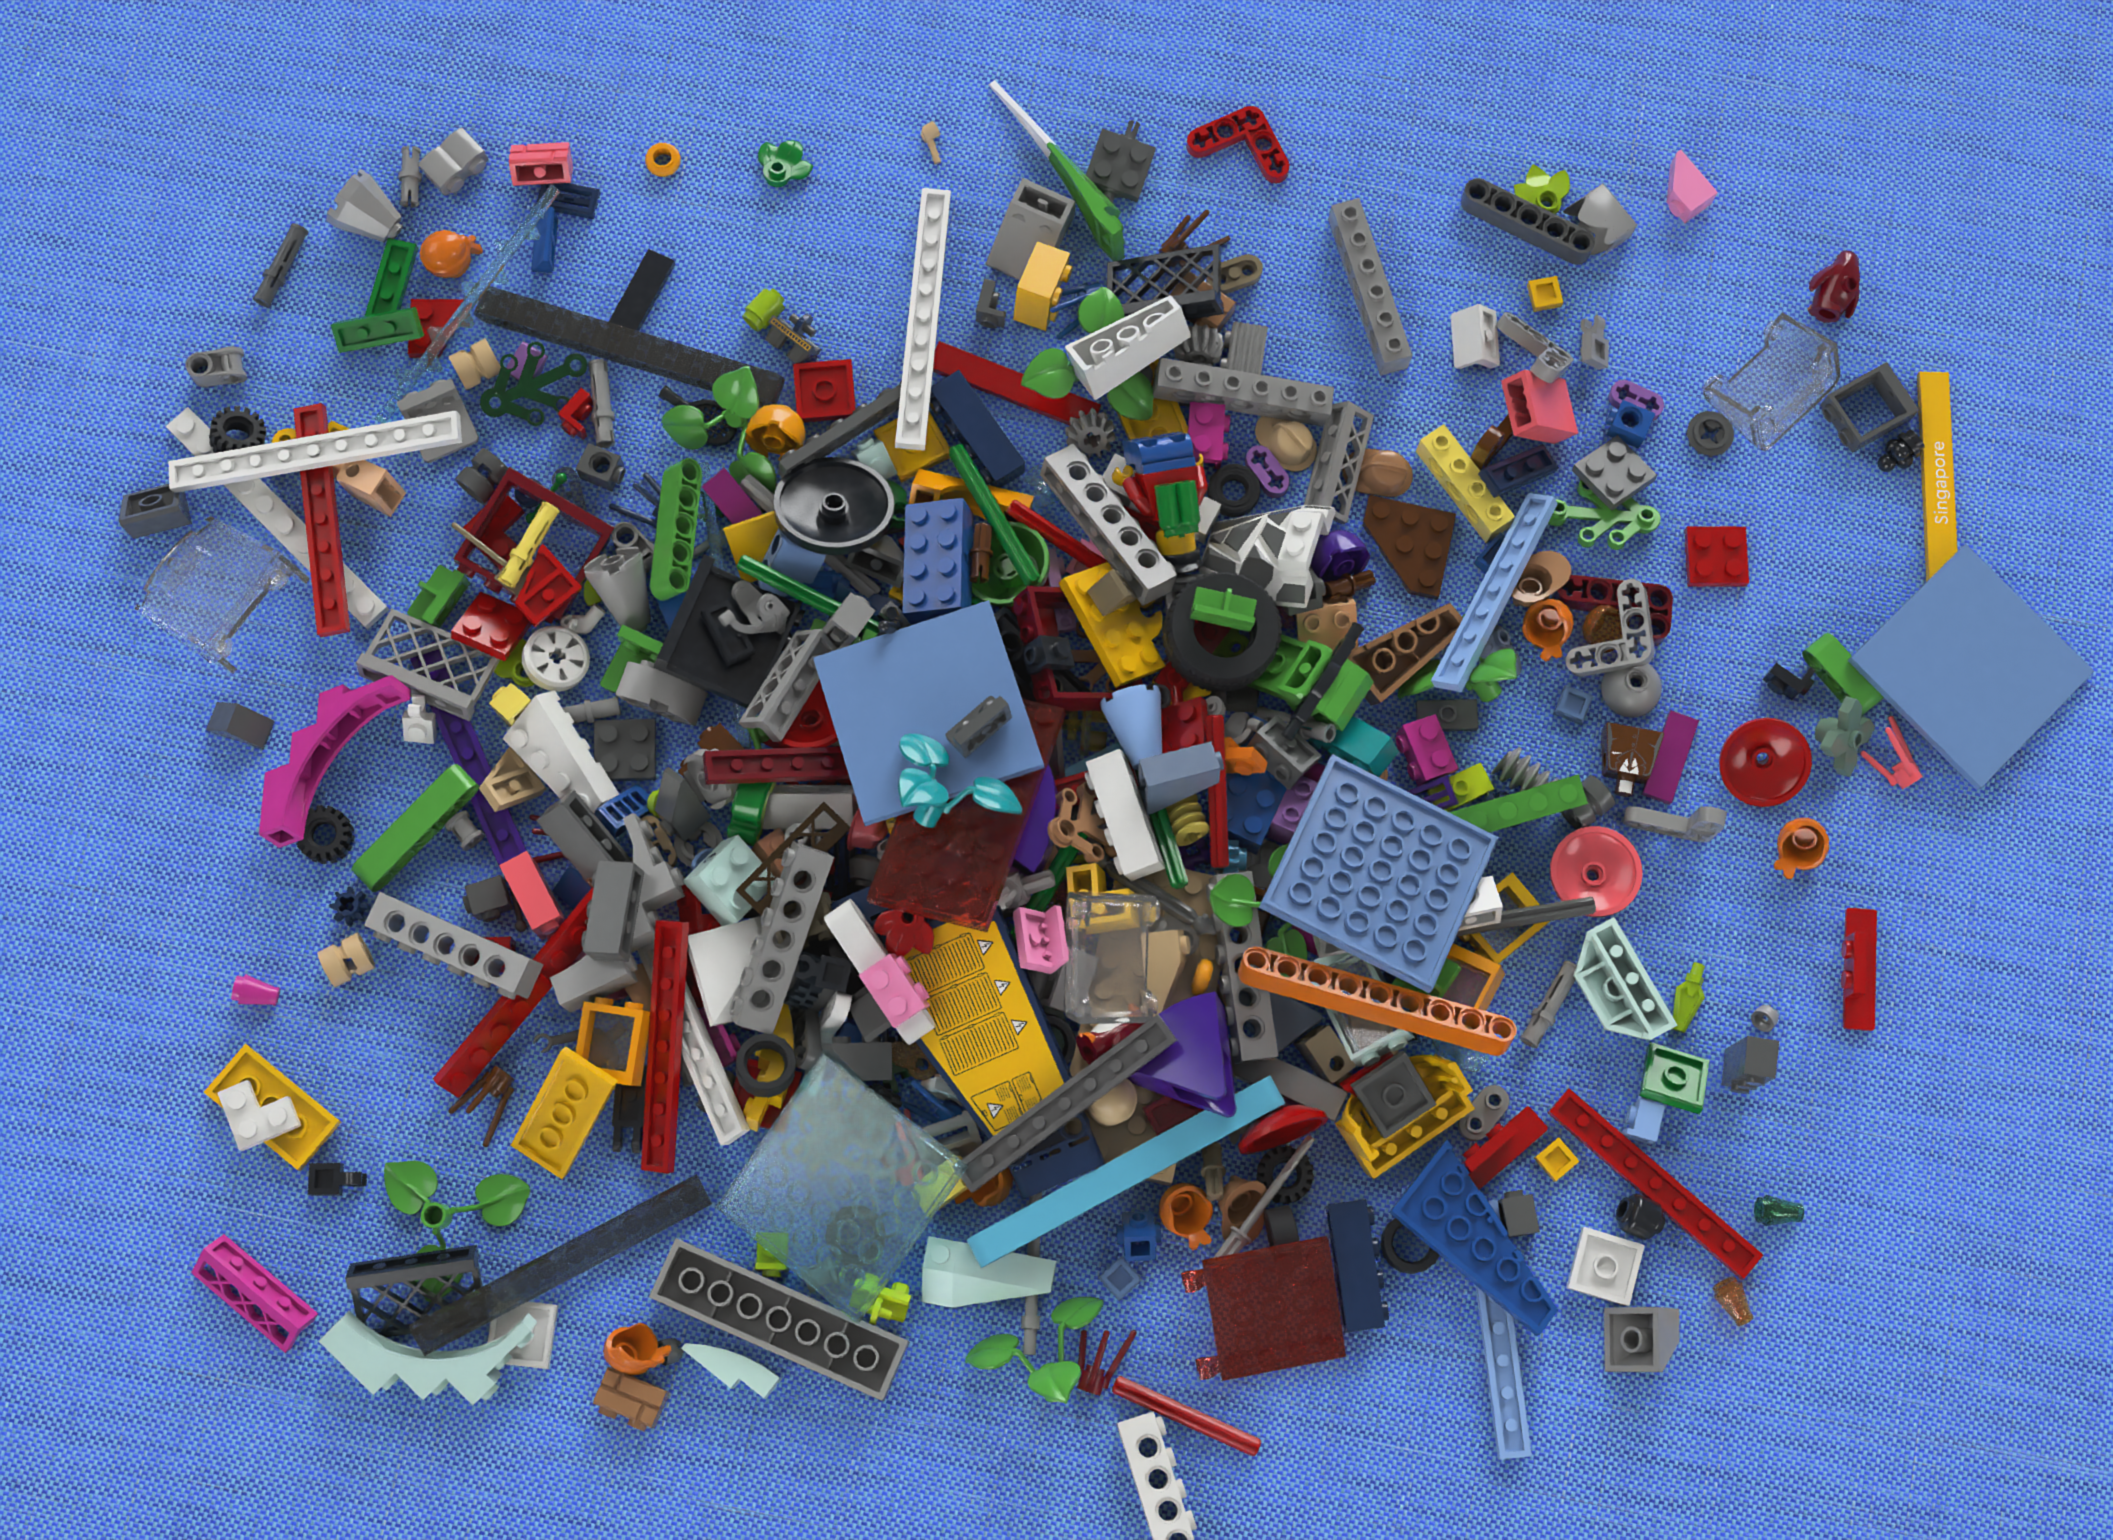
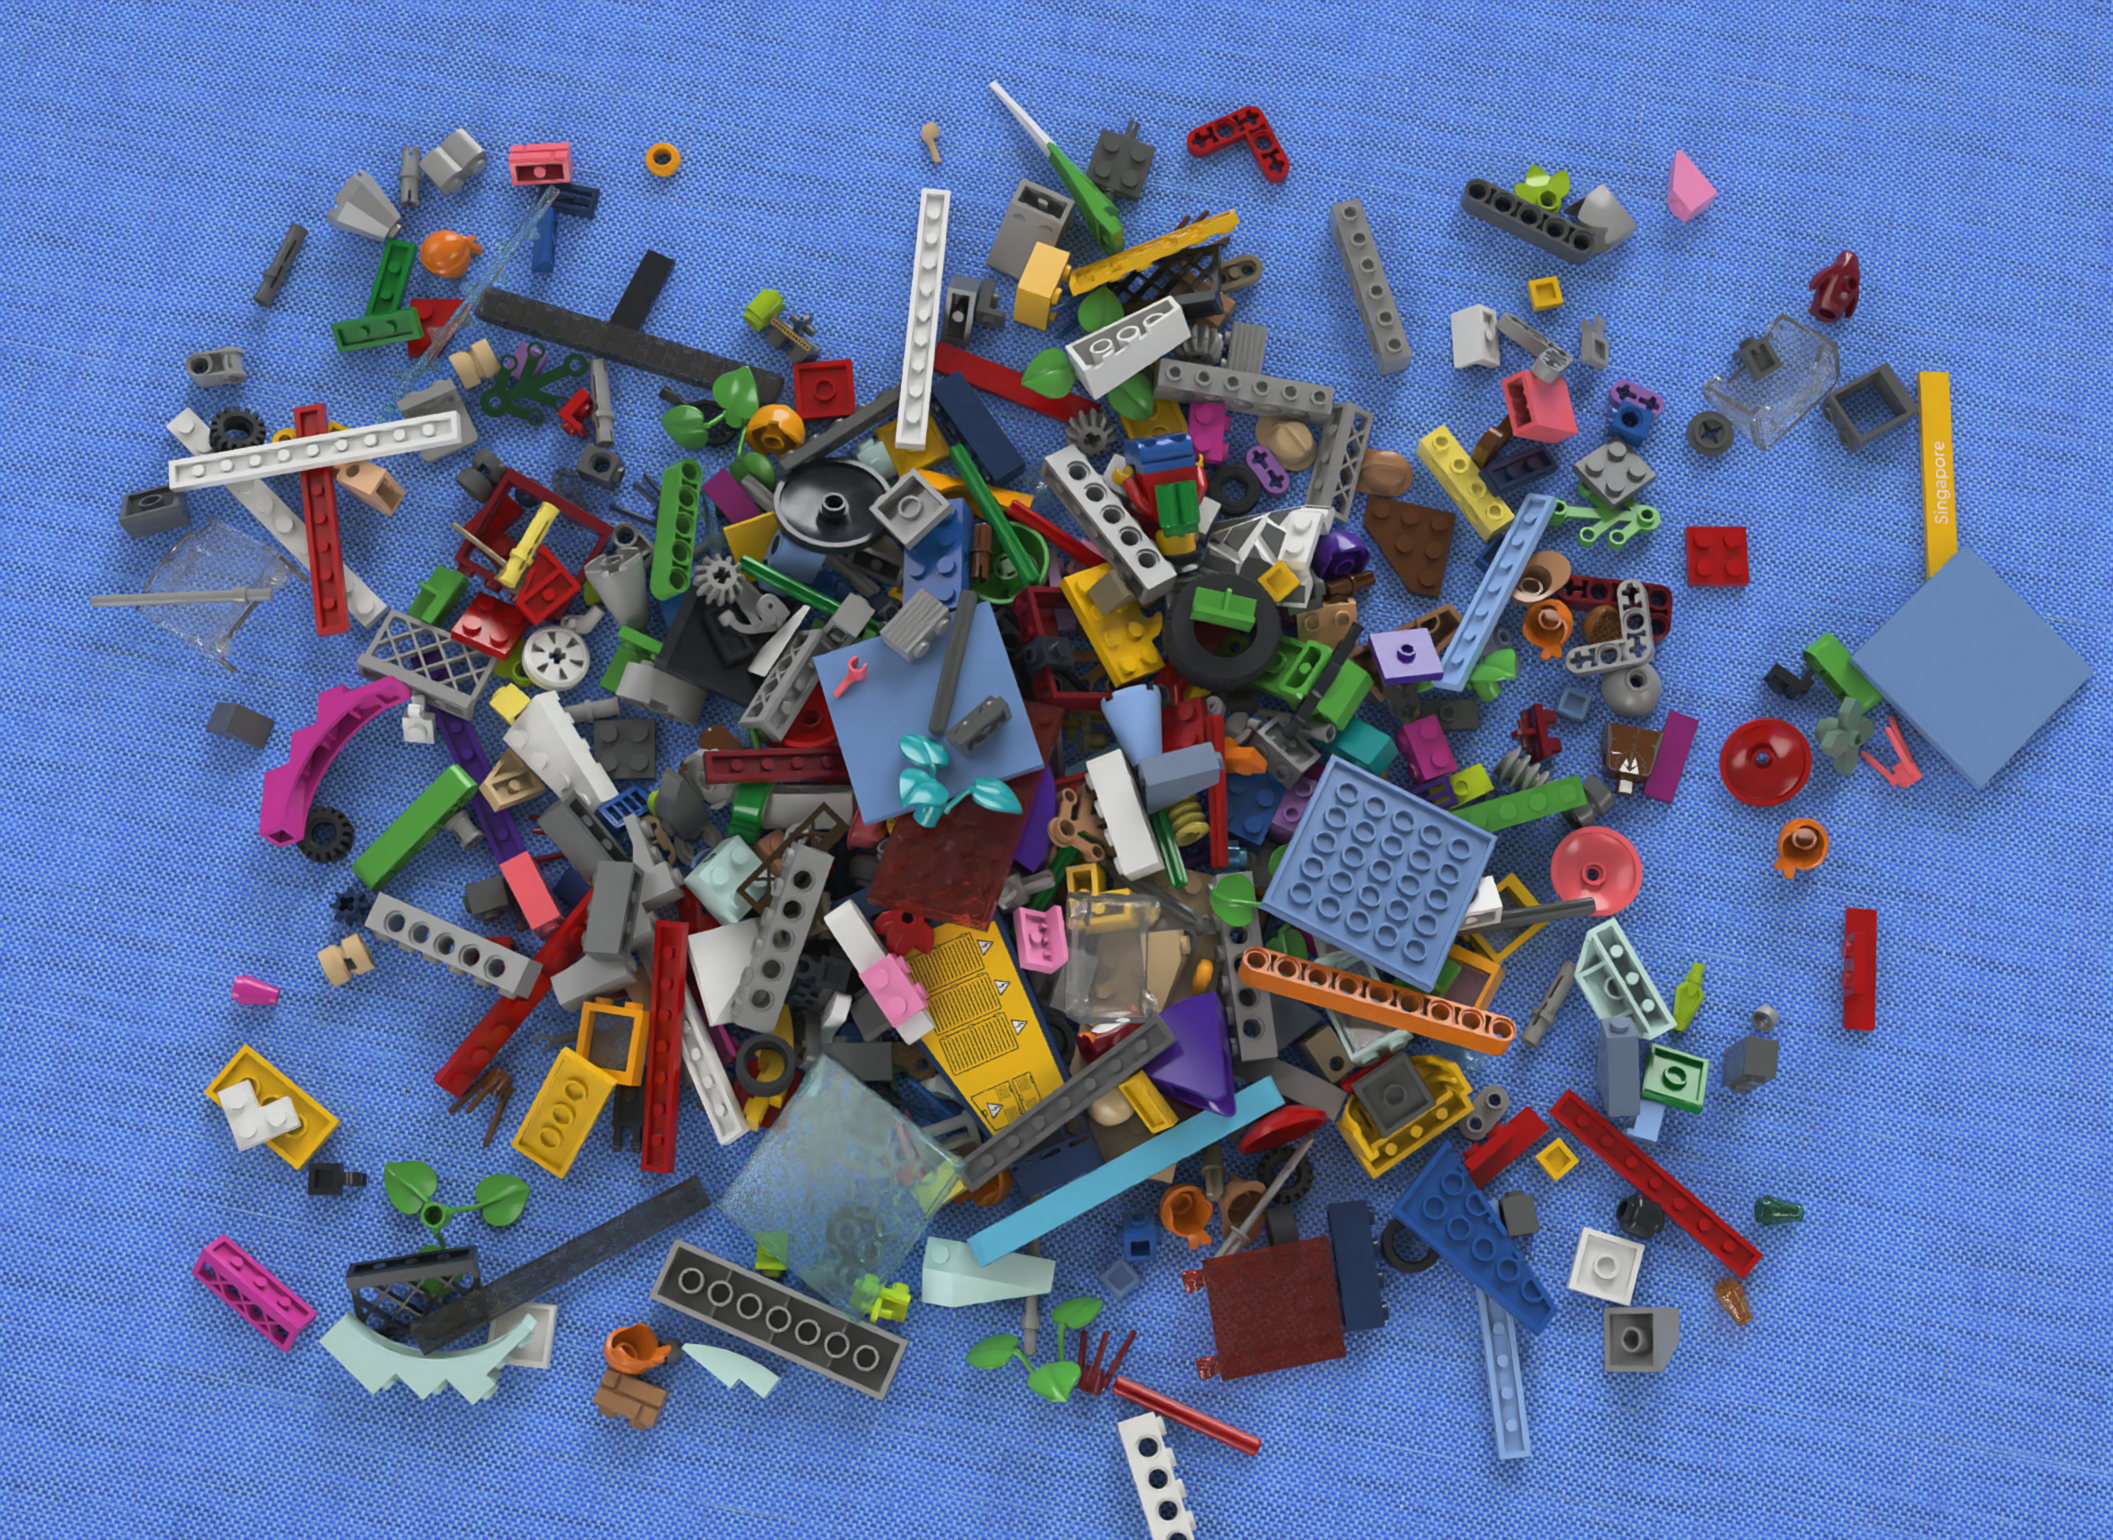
(238, 595): none -> light grey bar
(560, 479): green hinge -> none
(711, 587): none -> light grey gear
(774, 647): none -> white sticker
(783, 162): green plate -> none
(853, 674): none -> coral hand
(911, 508): none -> light grey plate
(916, 626): none -> light grey brick
(952, 662): none -> dark grey axle
(960, 309): none -> dark grey slope
(1142, 256): none -> yellow wing
(1148, 1102): none -> yellow tile
(1279, 581): none -> yellow plate
(1396, 698): none -> clear smoke beam
(1405, 656): none -> plate
(1534, 733): none -> dark red hips
(1619, 1066): none -> sand blue slope
(1699, 827): light grey beam -> none
(1758, 357): none -> dark grey bracket
(1901, 451): black piece -> none

